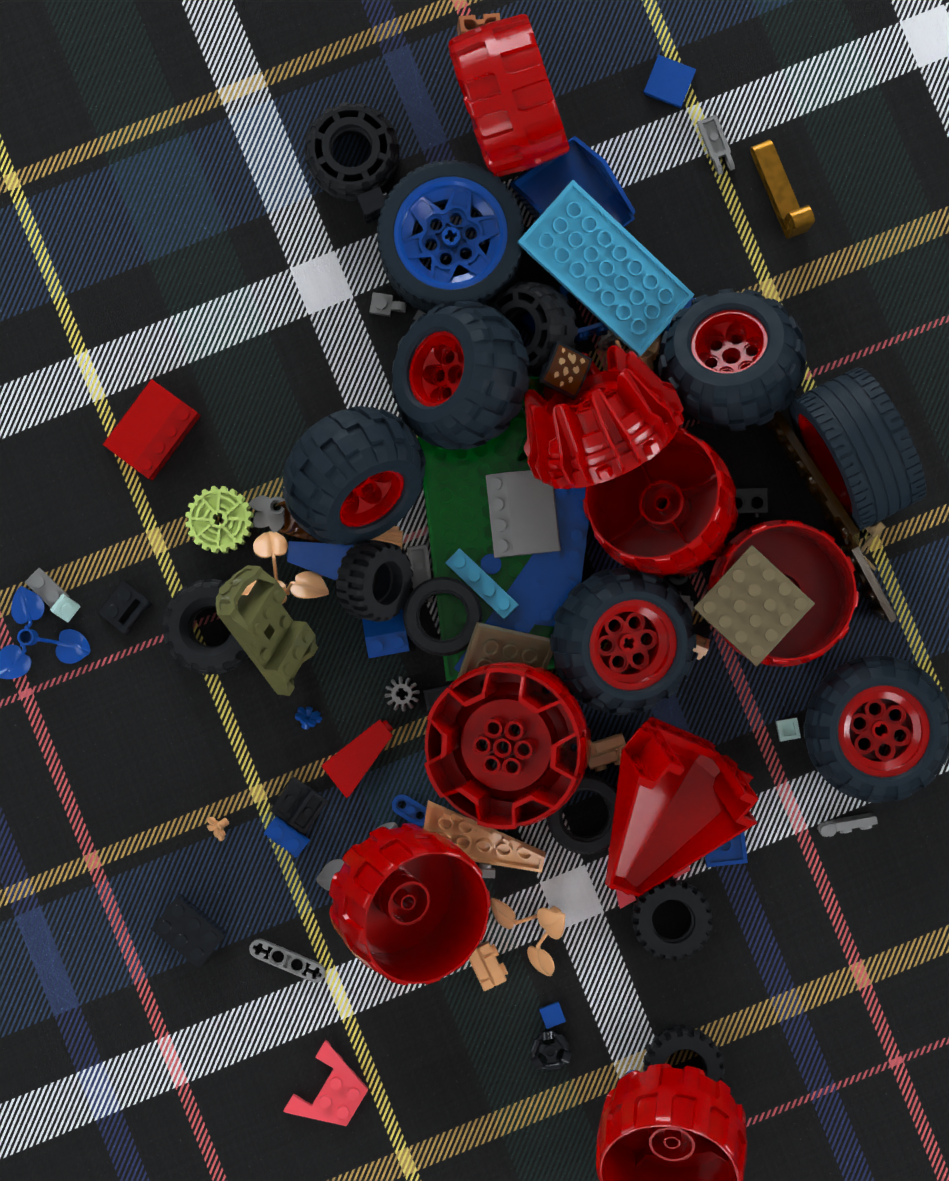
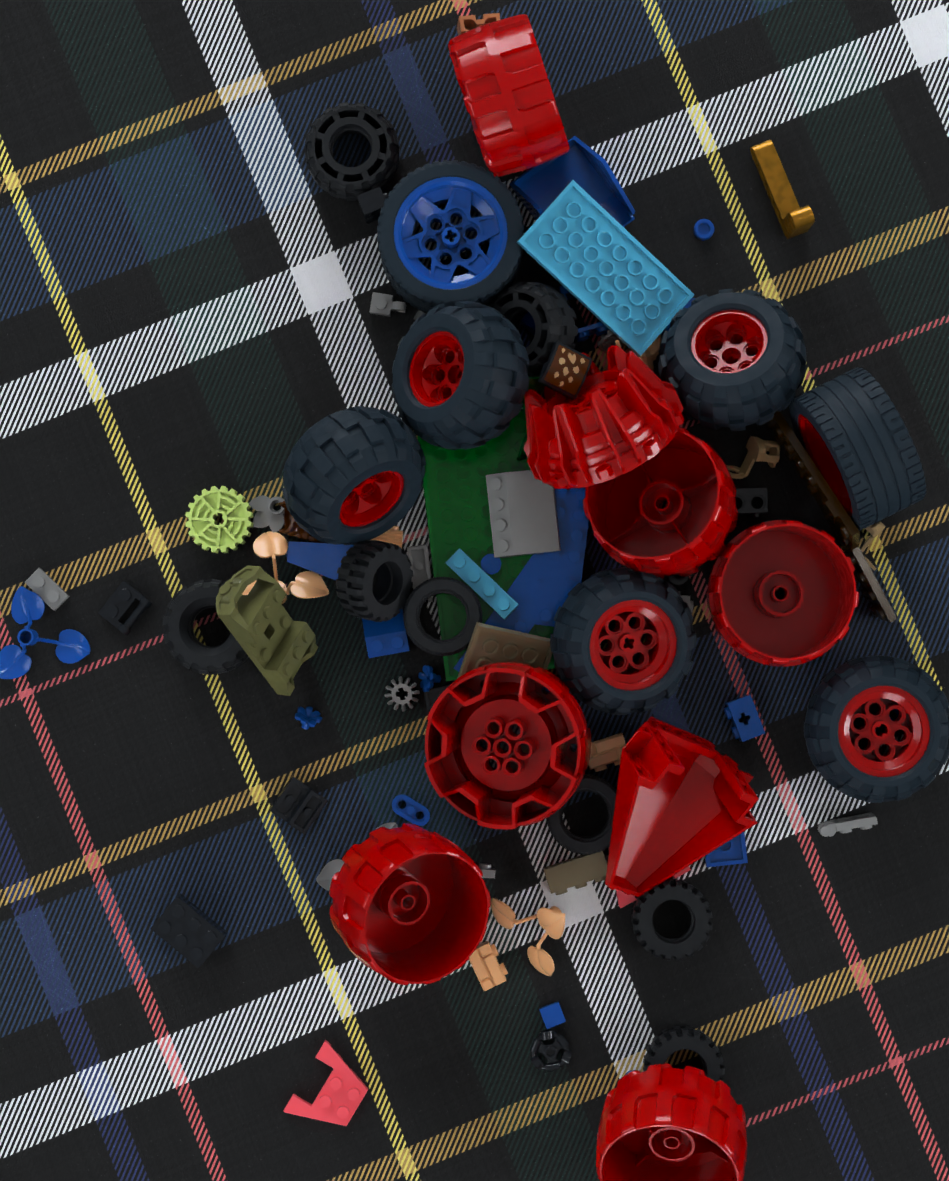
(65, 608): light aqua plate -> none
(151, 430): red slope -> none
(217, 827): light nougat plant -> none
(286, 836): blue brick -> none
(289, 956): light grey beam -> none
(356, 758): red slope -> none
(428, 678): none -> blue plant
(482, 843): light nougat wing -> none
(576, 872): none -> dark tan brick
(669, 81): blue tile -> none
(702, 646): light nougat tile -> none
(703, 229): none -> blue tile
(715, 142): light grey hinge -> none
(753, 723): none -> blue brick
(754, 605): dark tan plate -> none
(757, 452): none -> tan piece
(788, 729): light aqua plate -> none

